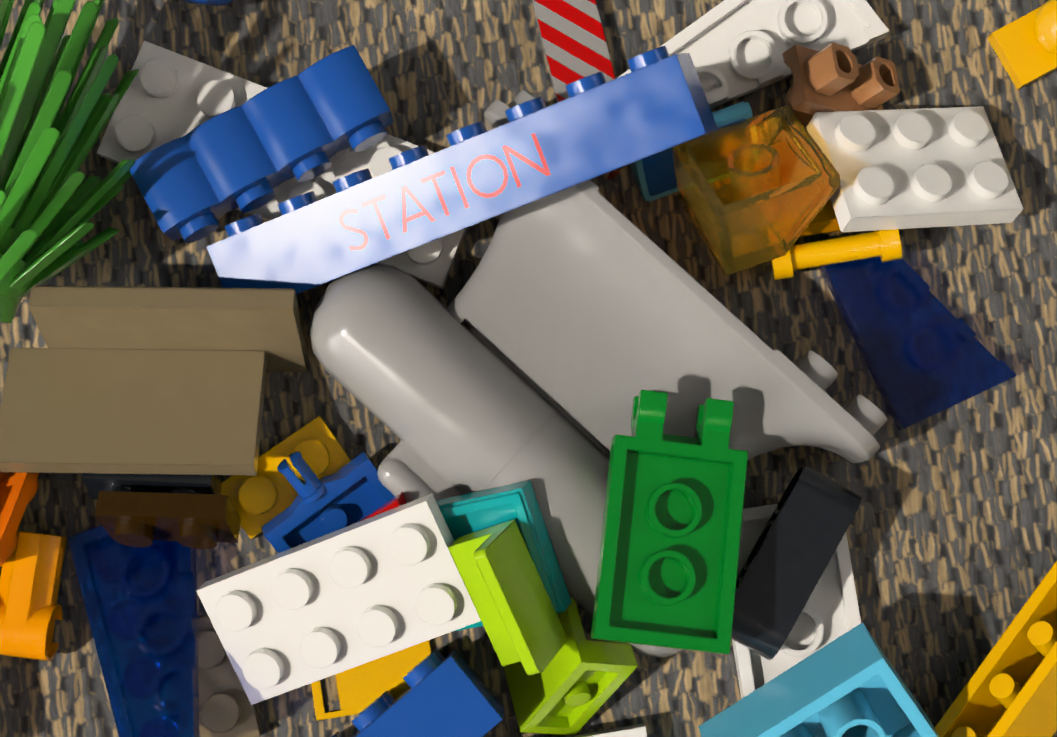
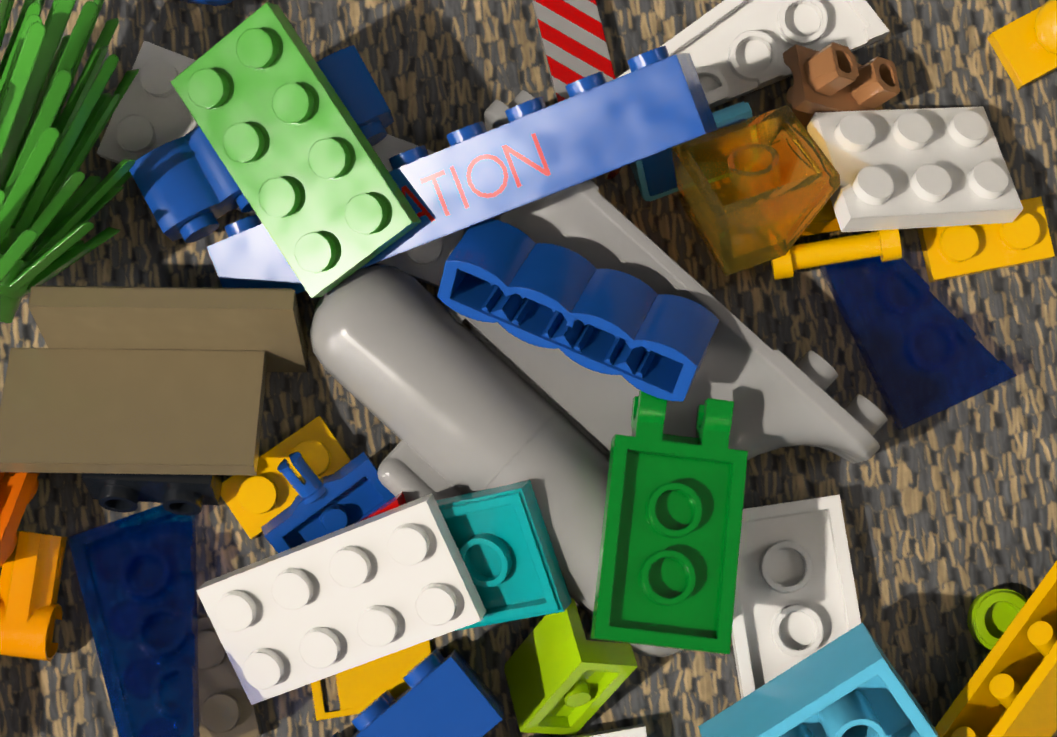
(190, 519): dark brown plate -> none
(295, 150): none -> plate
(509, 596): lime panel -> none
(589, 313): none -> blue brick
(790, 559): black beam -> none
(987, 247): none -> yellow plate
(992, 614): none -> lime tile

